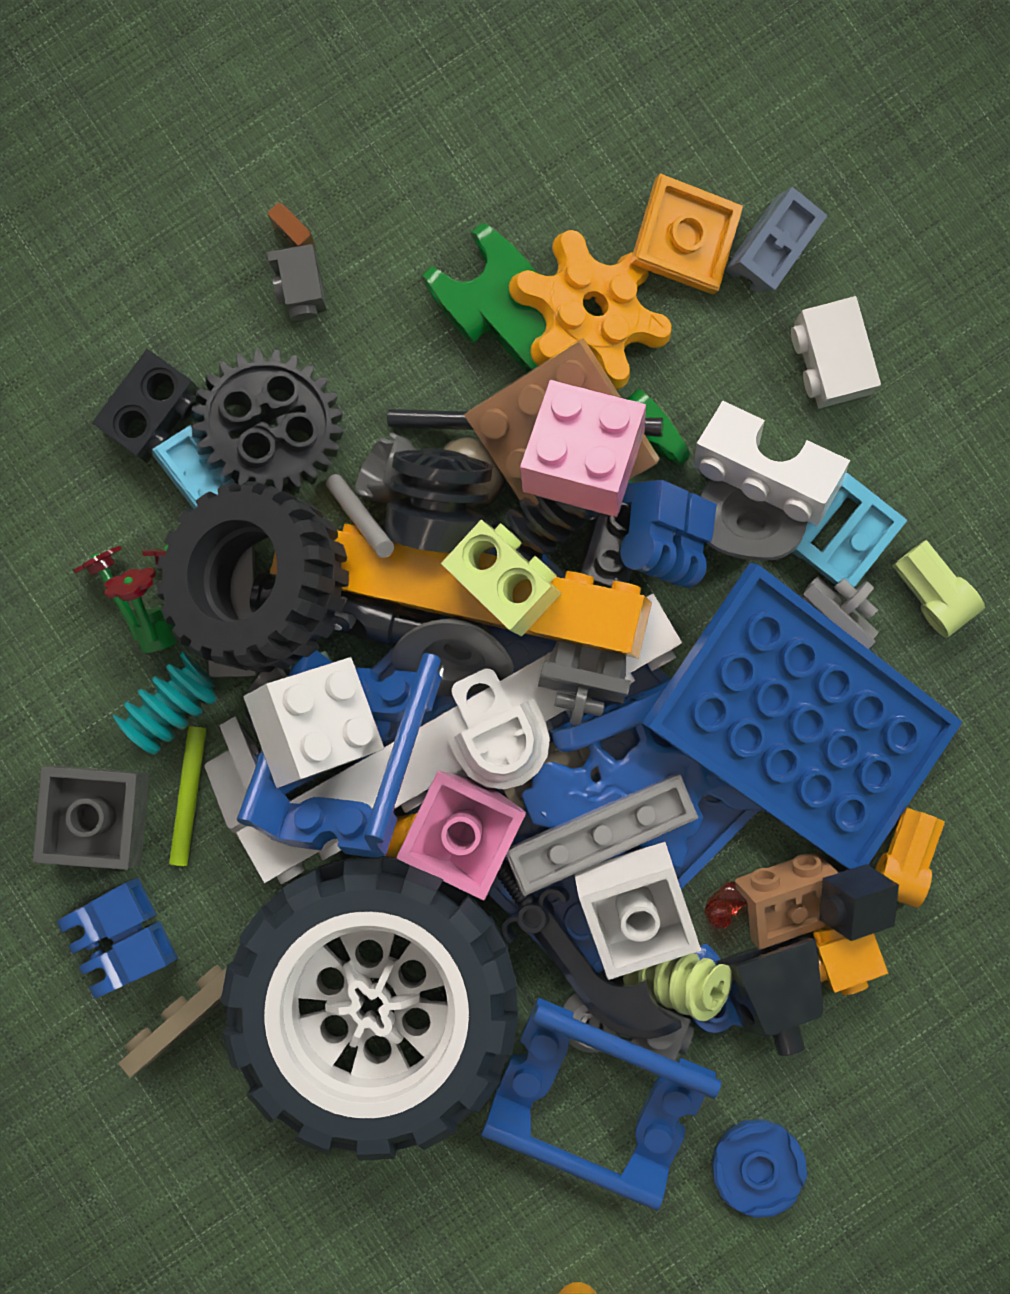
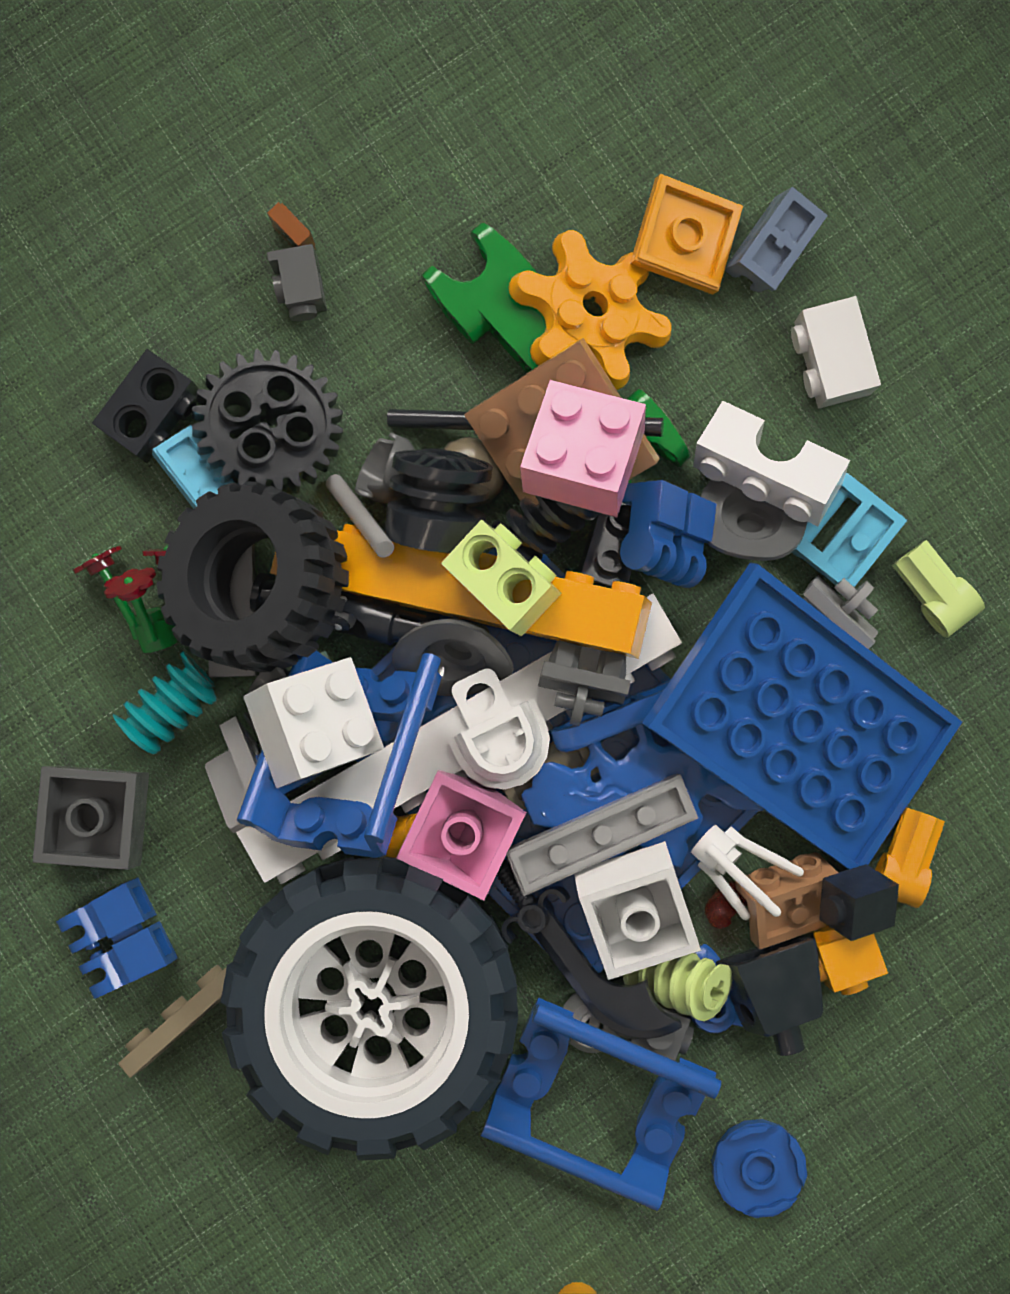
(187, 796): lime bar -> none
(718, 854): none -> white plant

